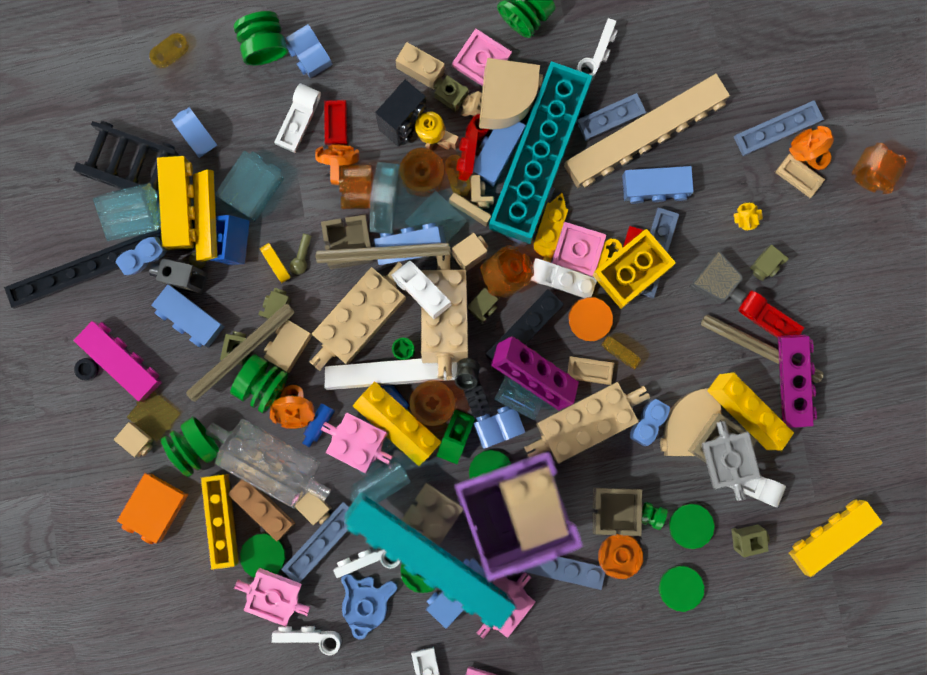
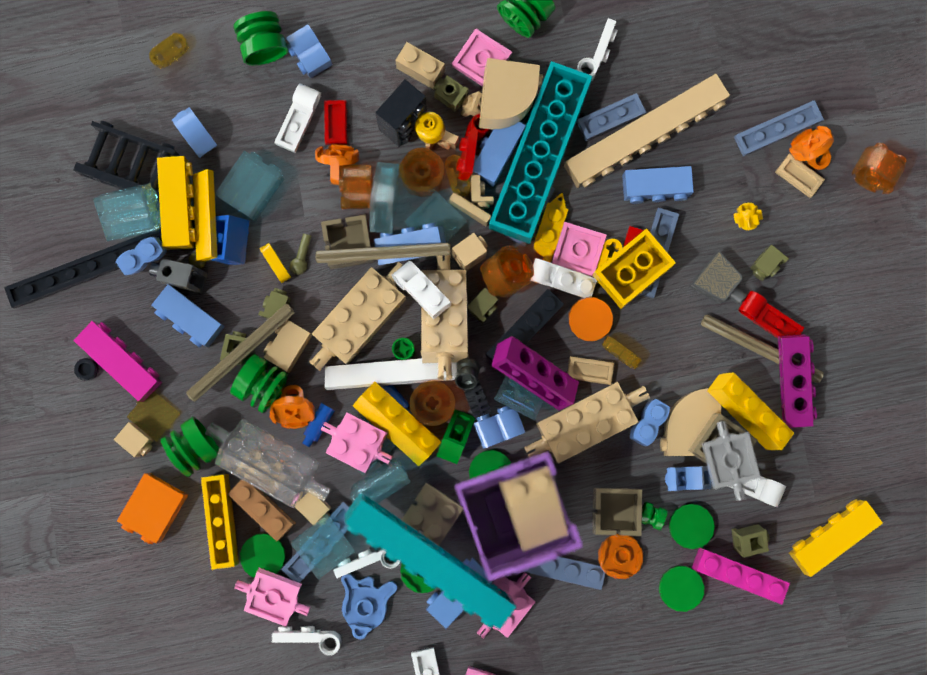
(322, 546): none -> clear light blue plate
(688, 478): none -> medium blue brick
(740, 576): none -> dark pink brick

